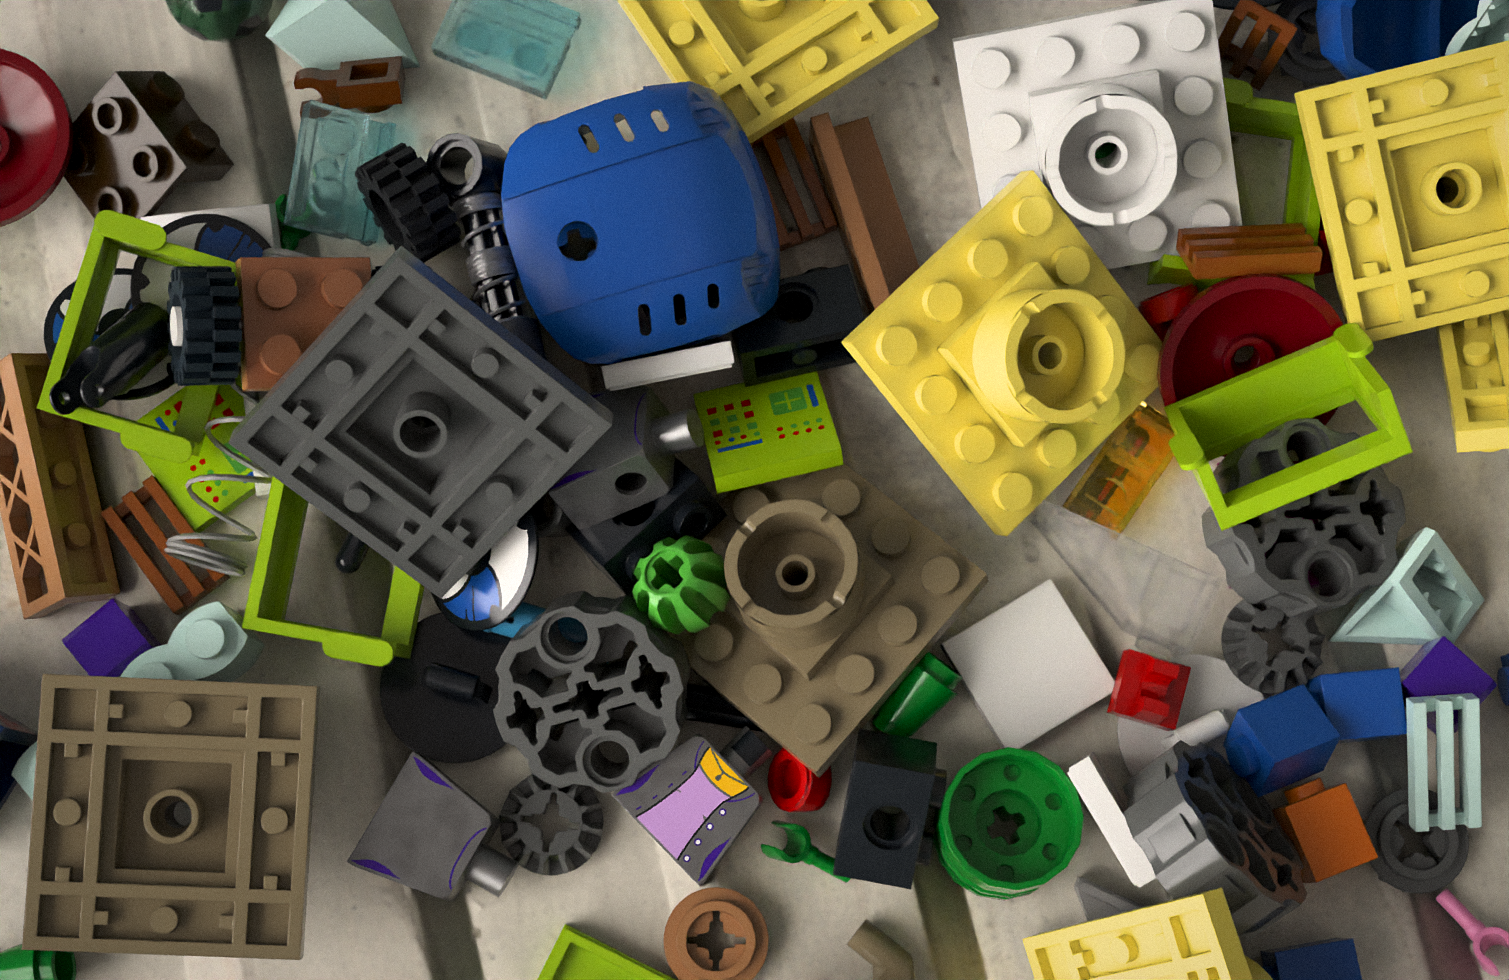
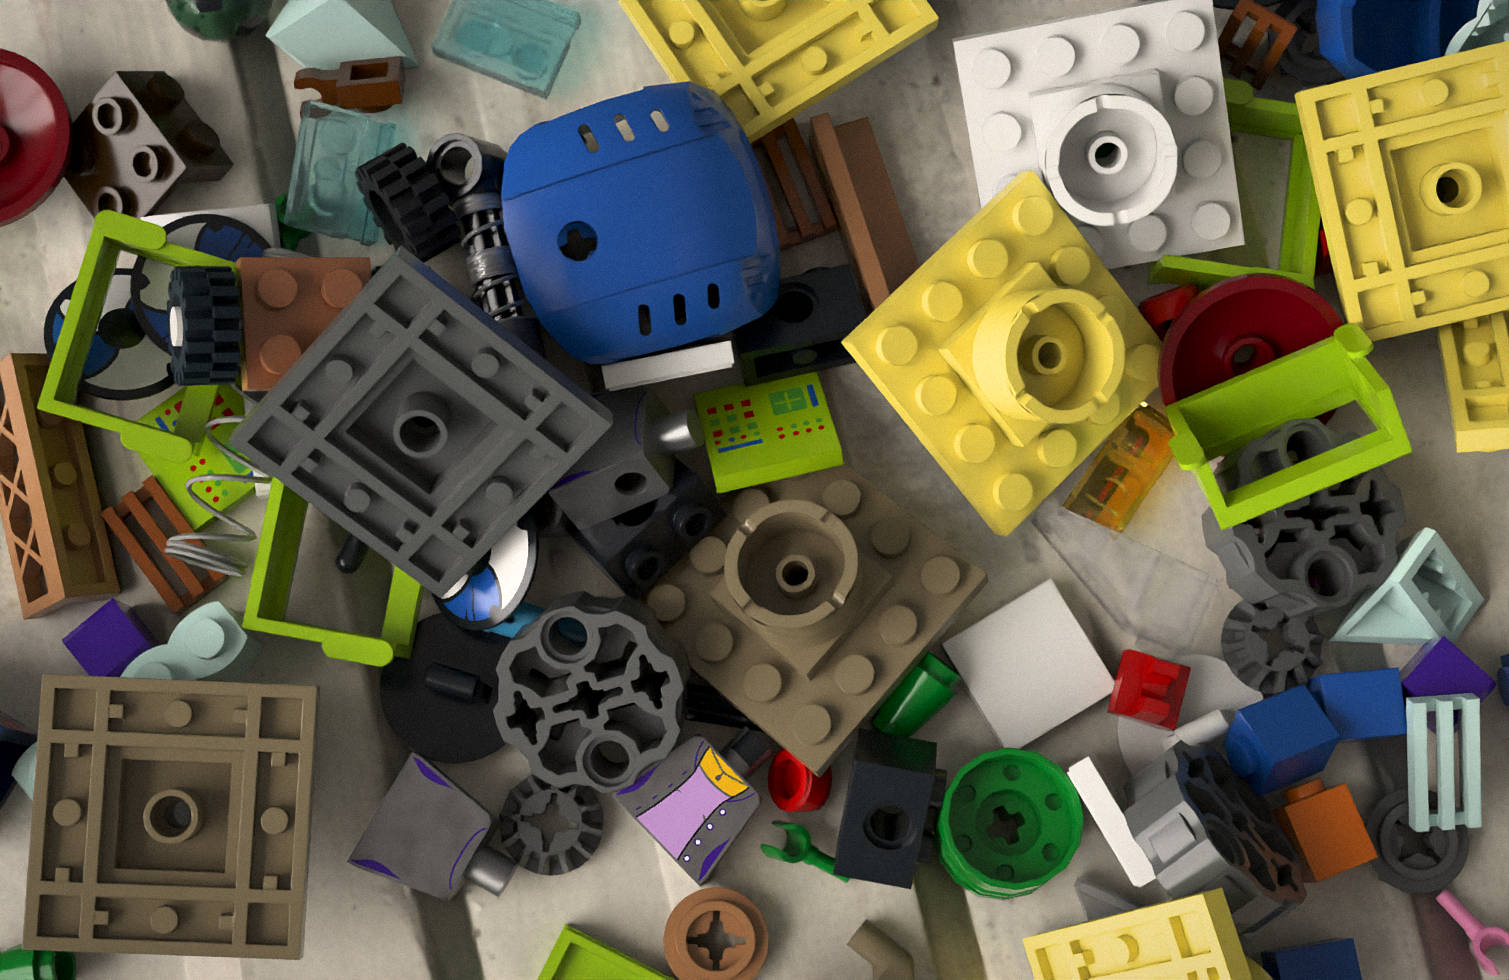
(115, 360): black piece -> none
(681, 585): bright green piece -> none
(1248, 250): dark orange tile -> none

